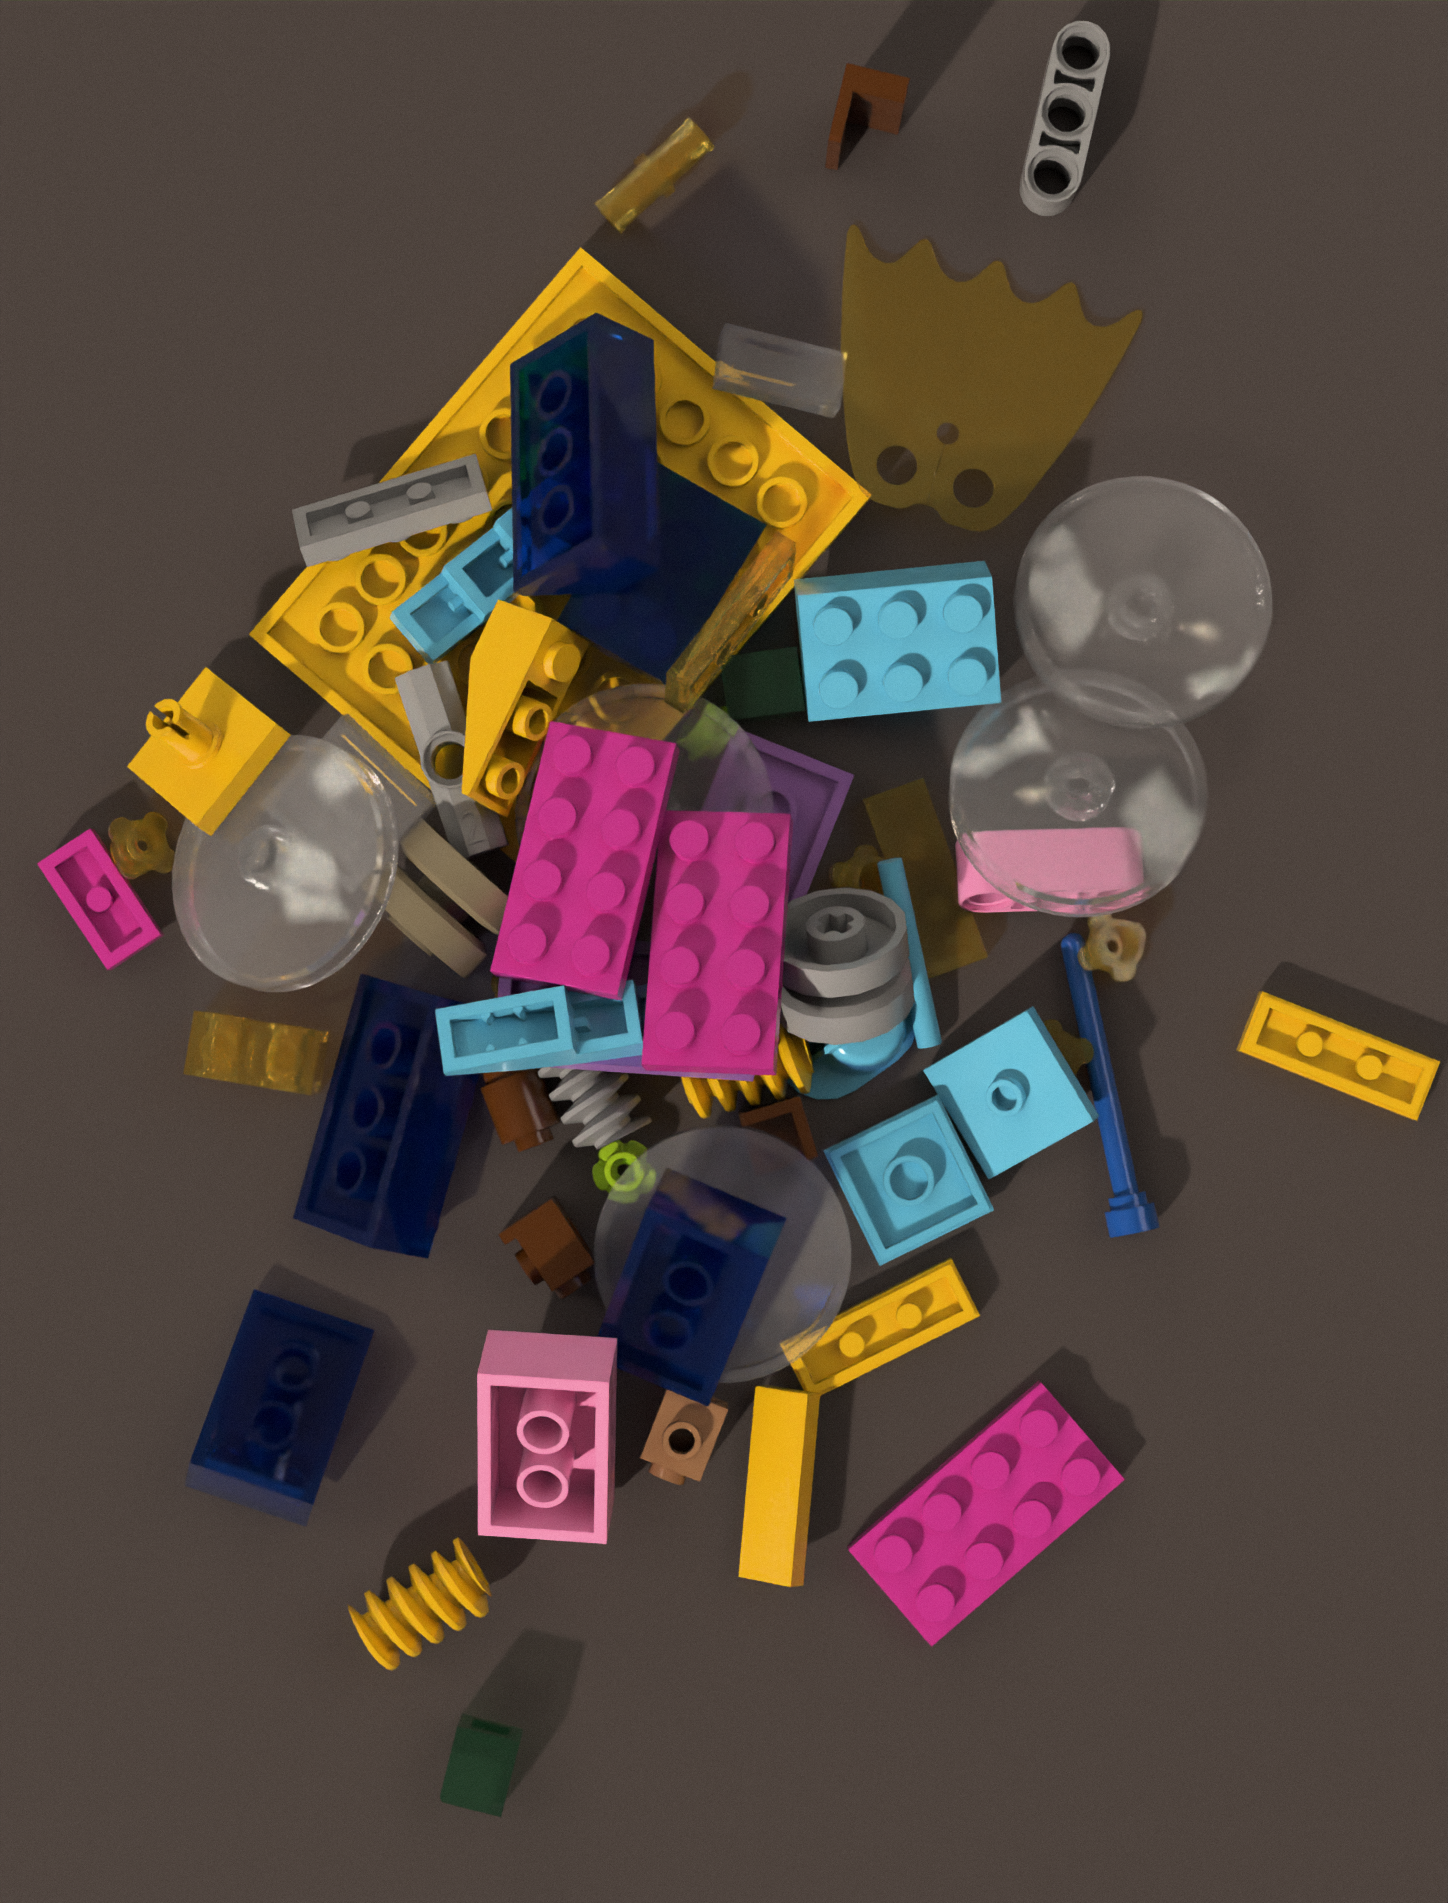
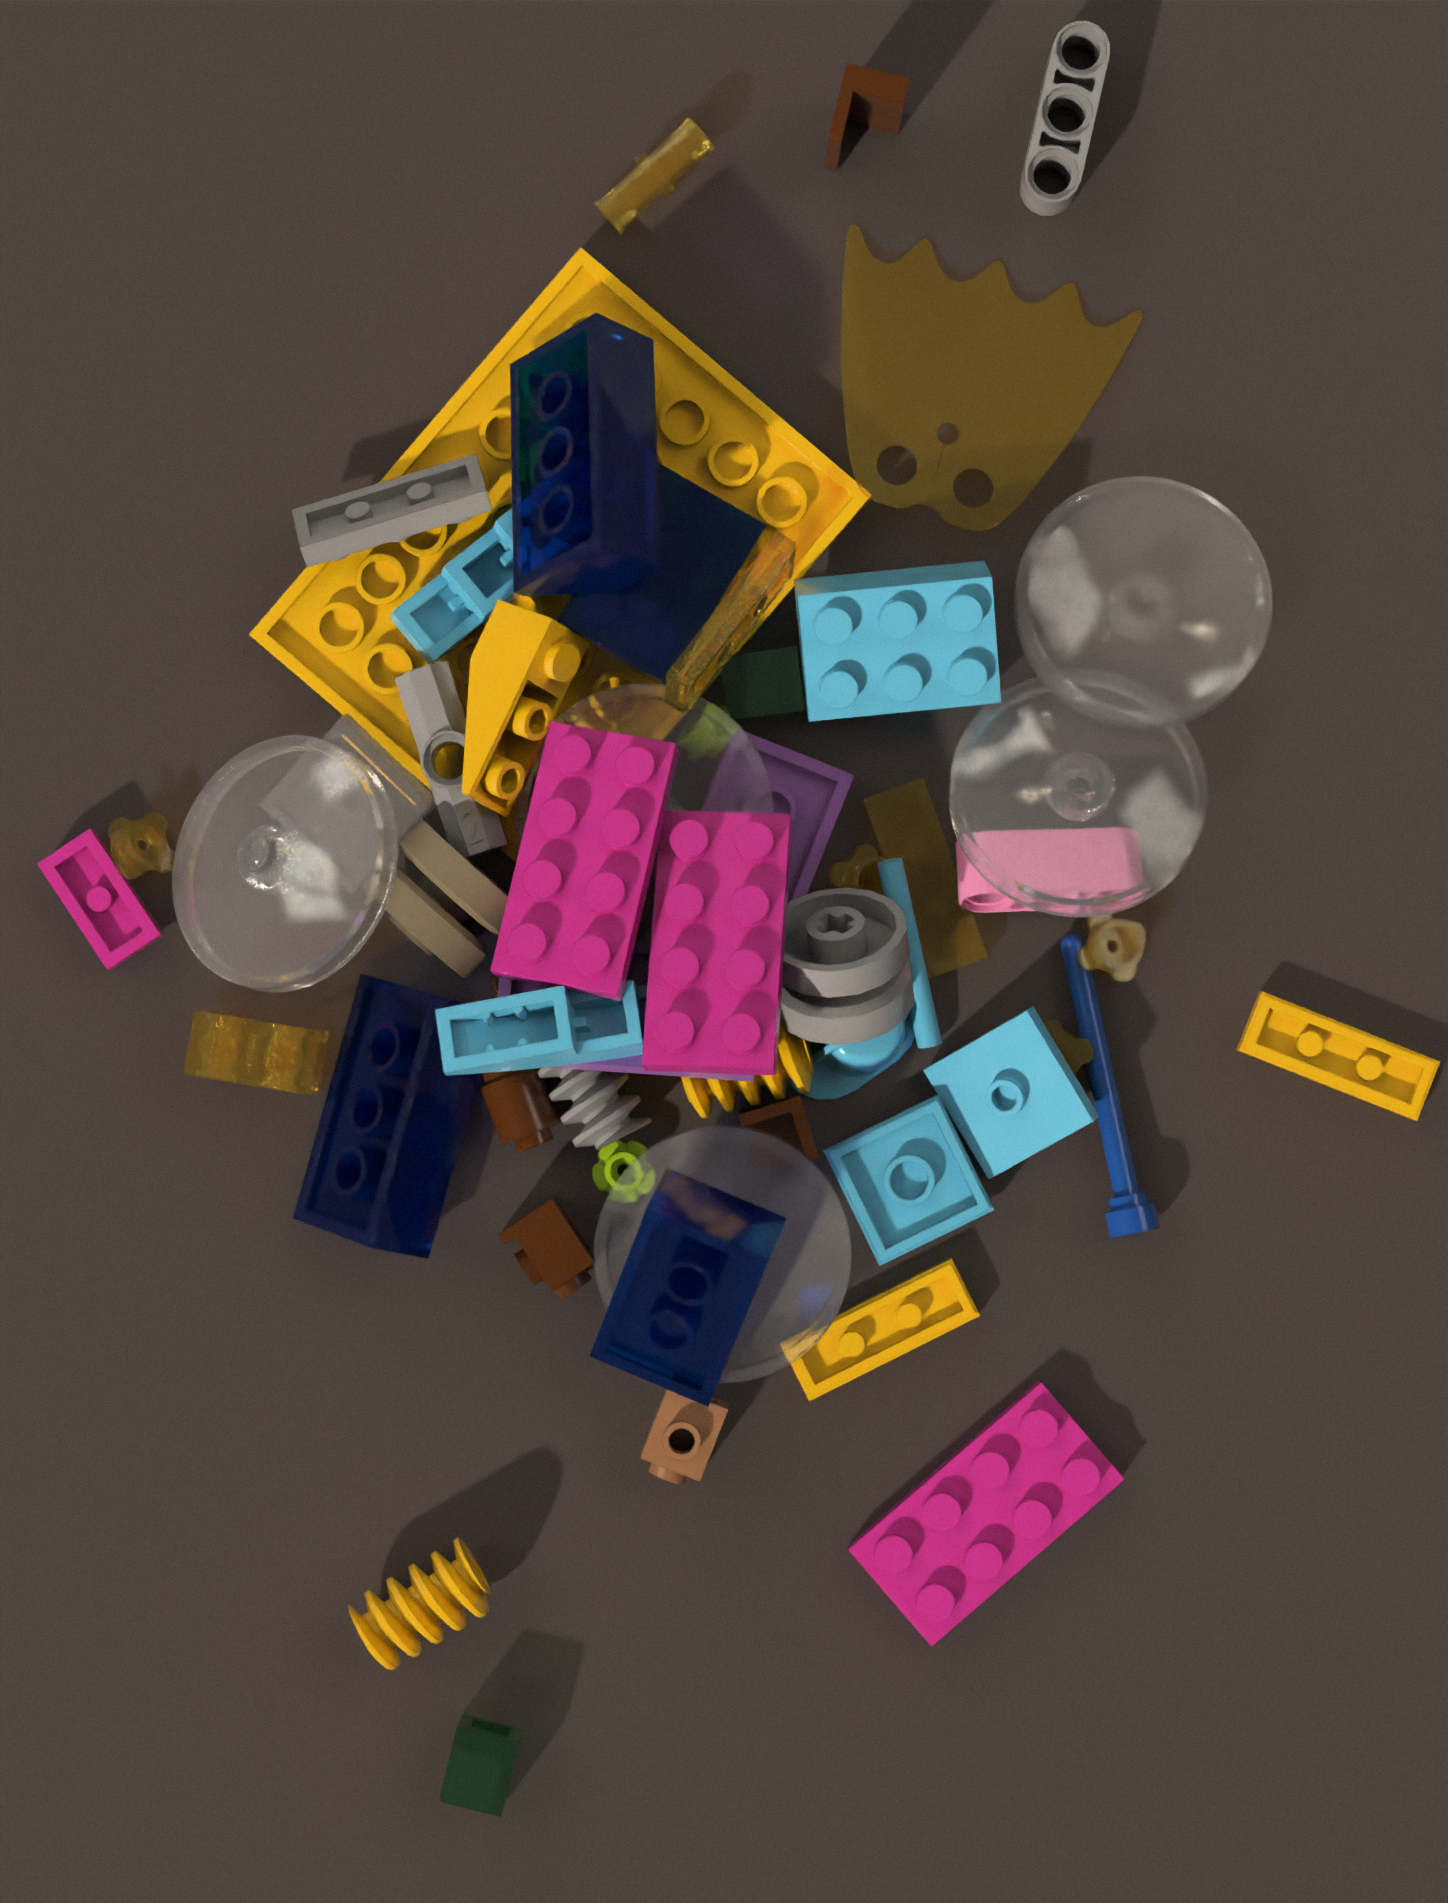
(207, 750): yellow tile -> none
(278, 1408): clear blue slope -> none
(546, 1436): bright pink brick -> none
(779, 370): clear tile -> none
(779, 1485): yellow tile -> none

